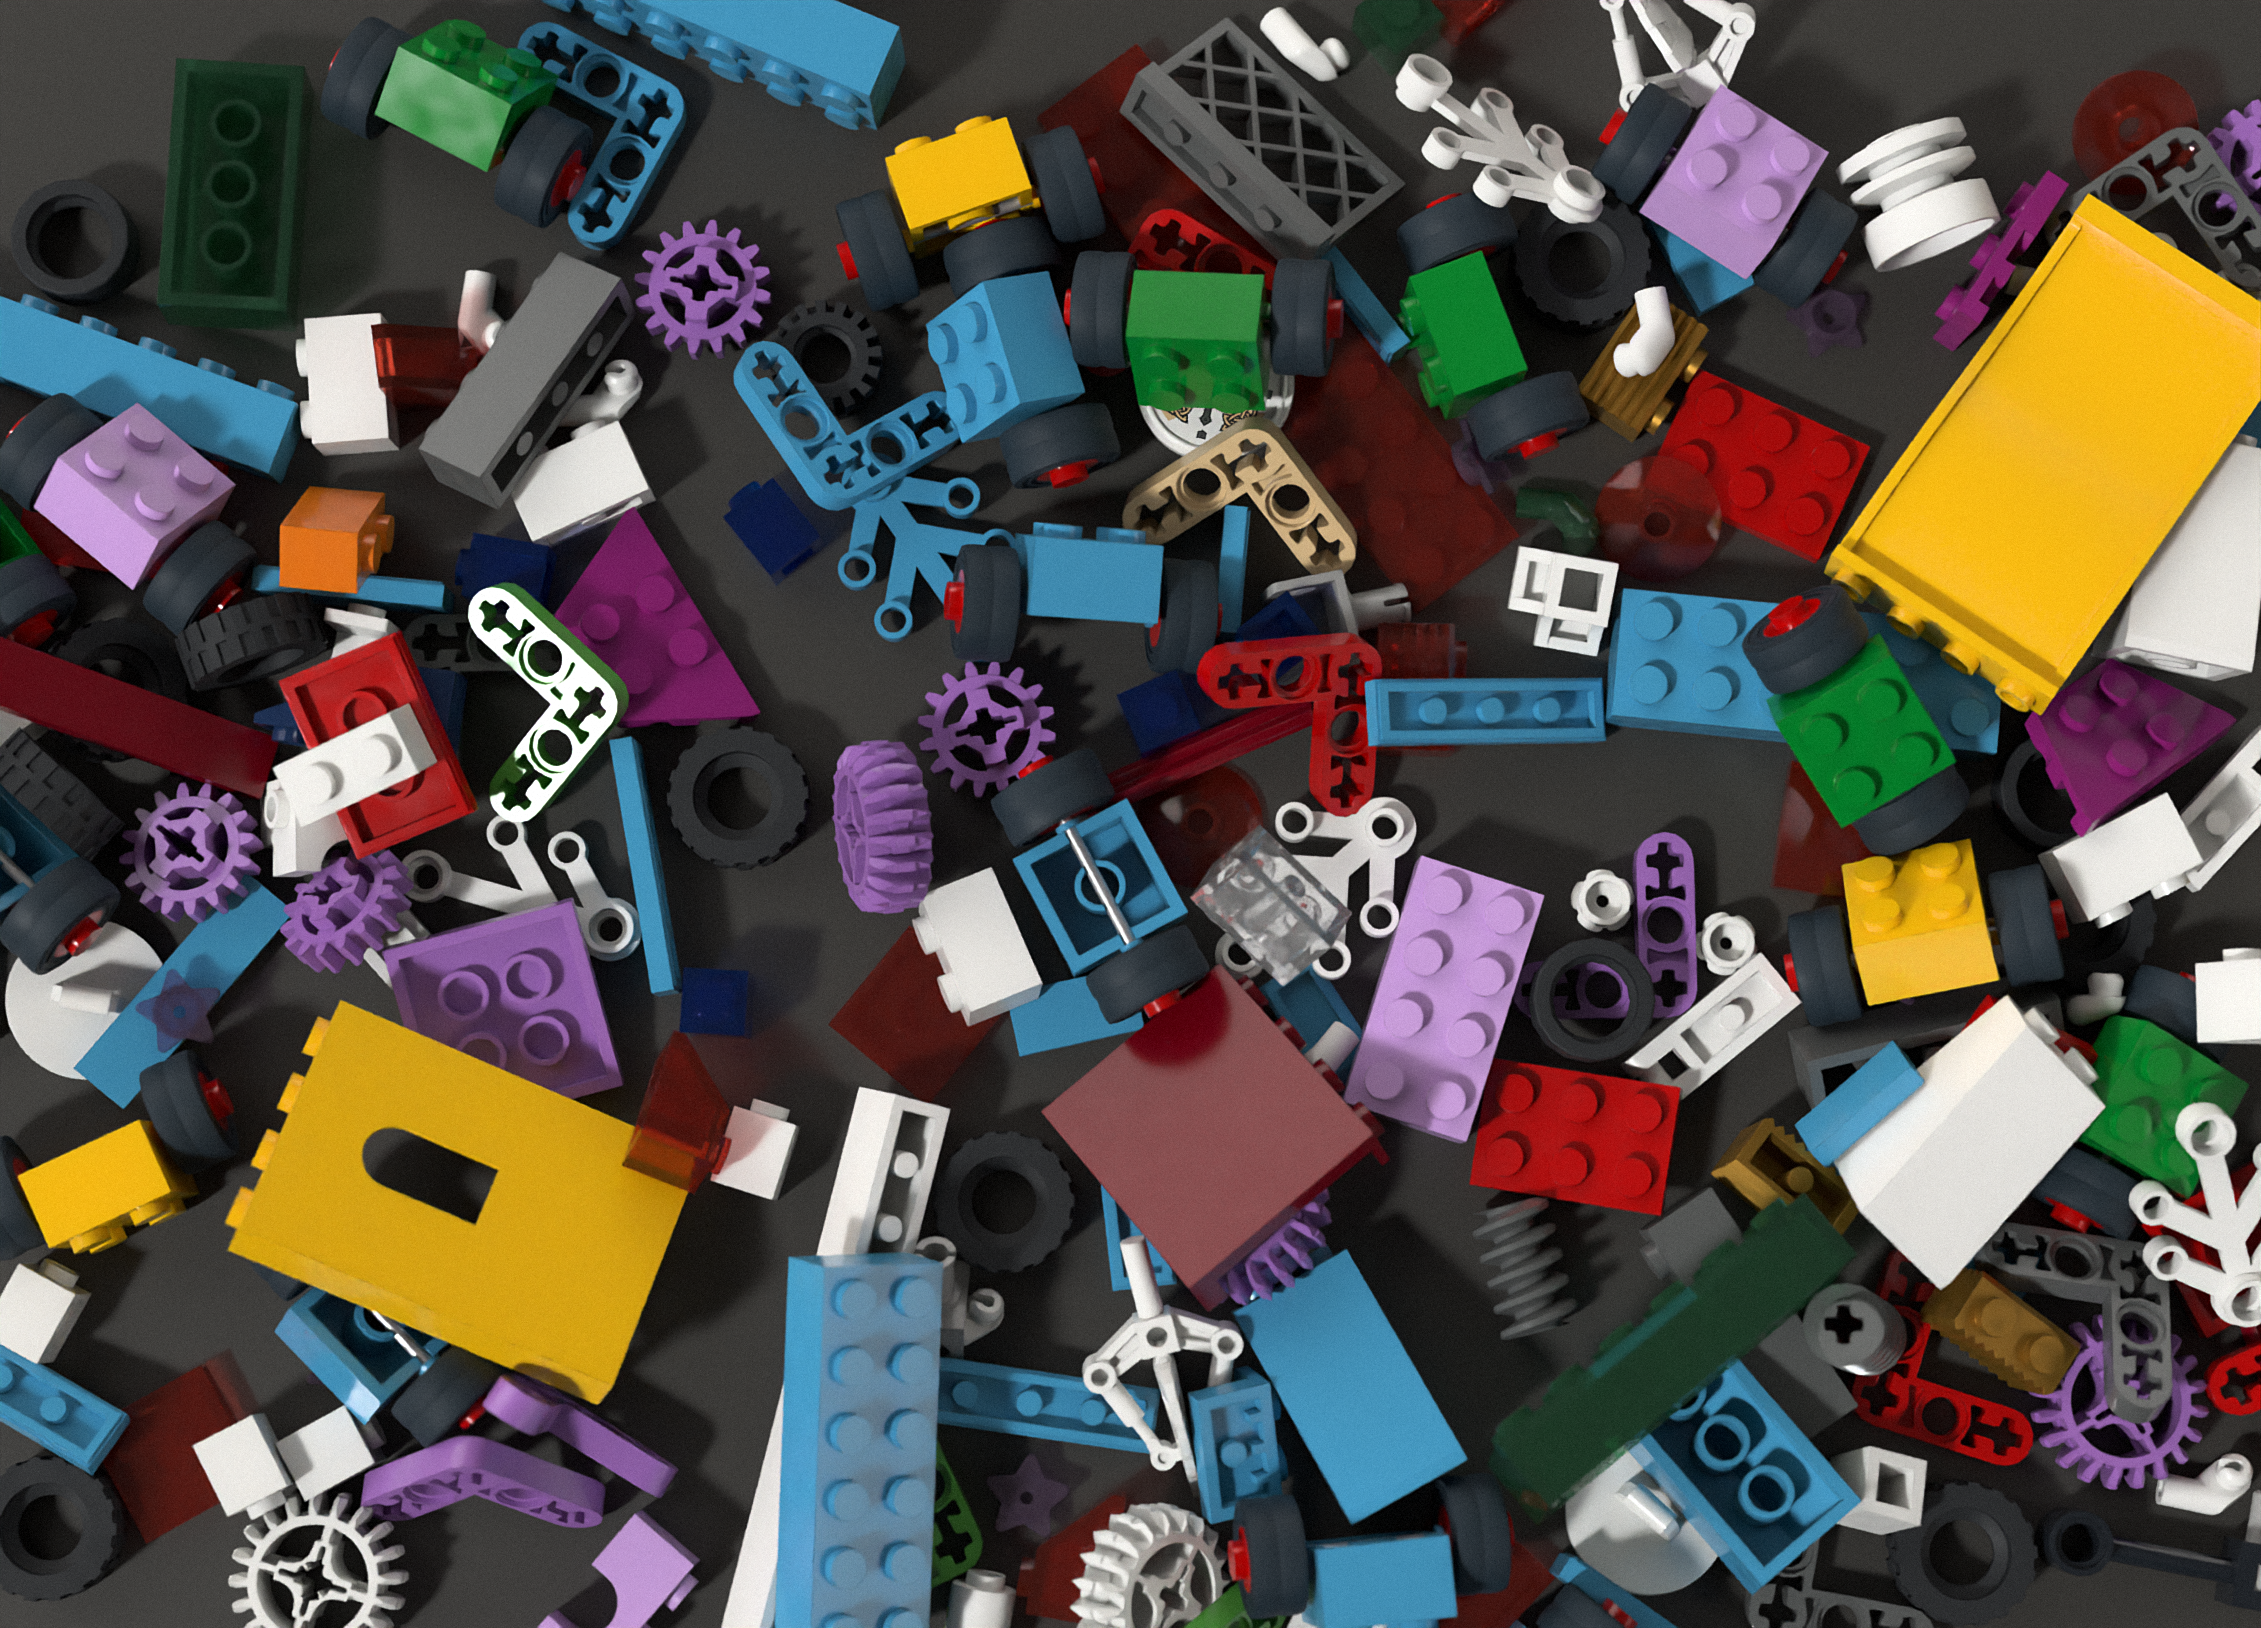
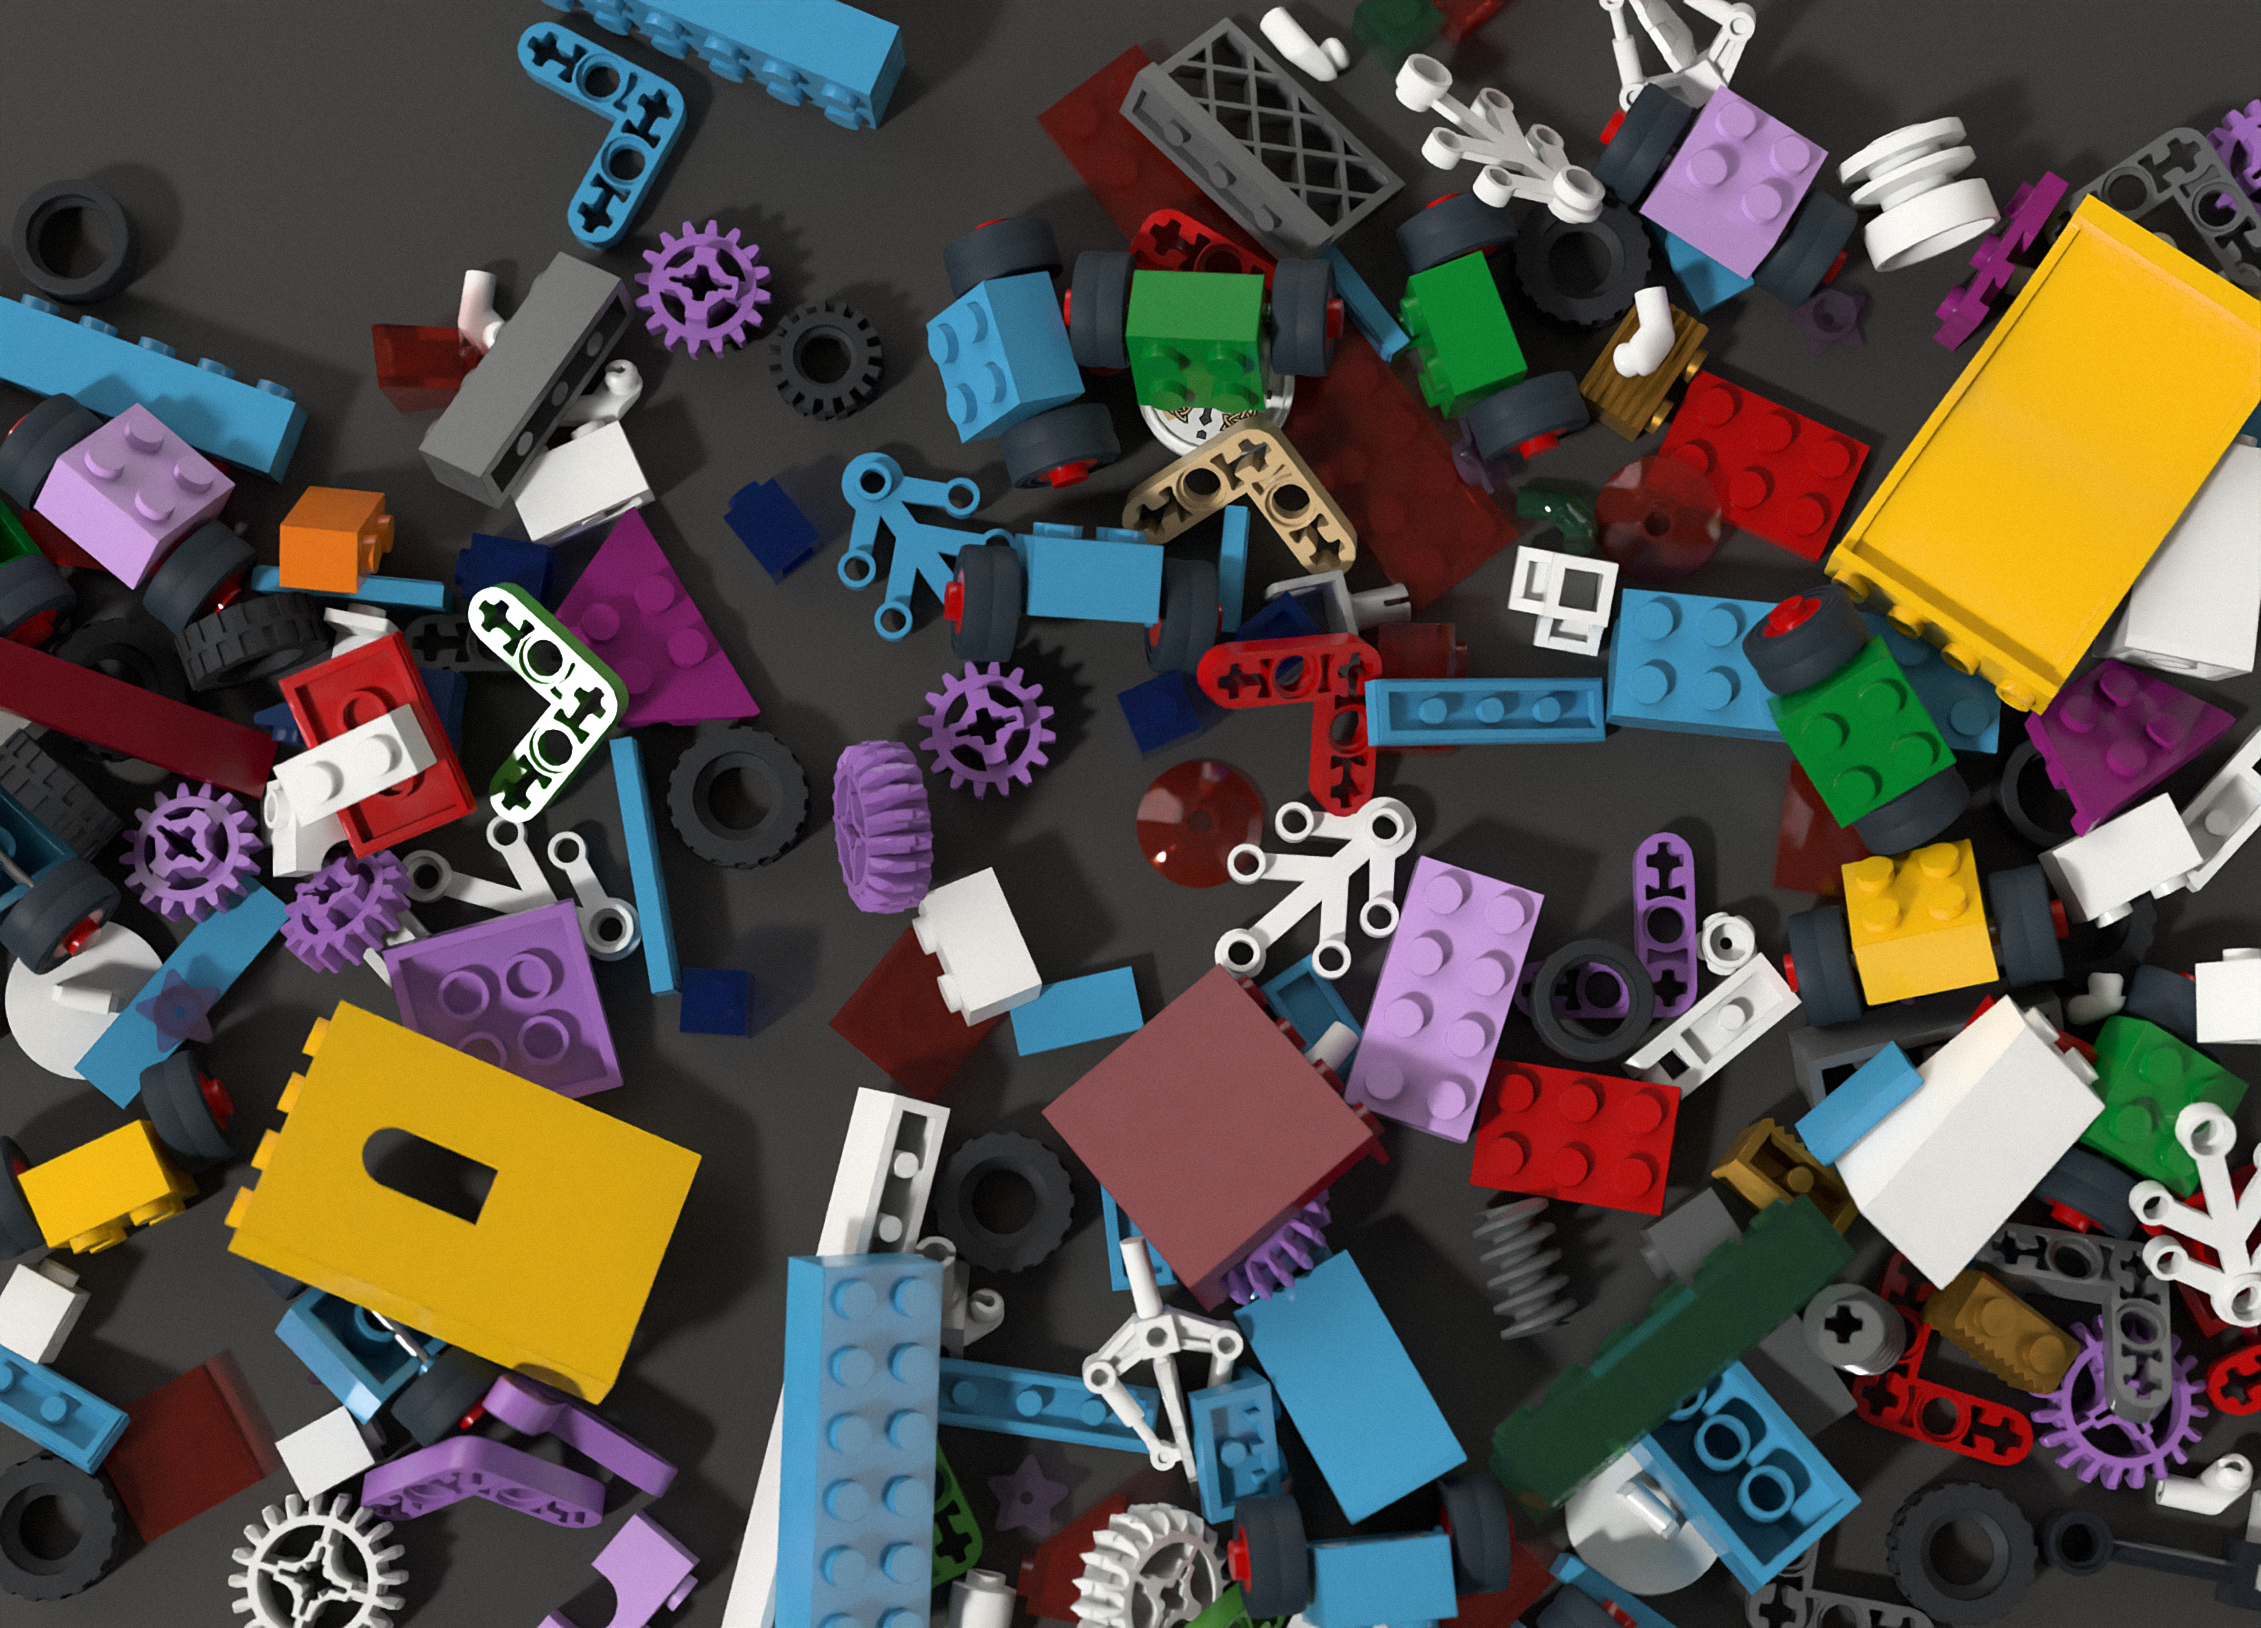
(235, 195): clear green brick -> none
(246, 1467): white brick -> none
(345, 402): white brick -> none
(467, 100): brick -> none
(679, 1120): clear red slope -> none
(758, 1149): white brick -> none
(831, 447): dark azure beam -> none
(955, 187): brick -> none
(1099, 886): brick -> none
(1207, 751): dark red axle -> none
(1271, 905): clear brick -> none
(1619, 898): white plate -> none
(1887, 1486): white brick -> none
(2142, 94): clear red dish -> none

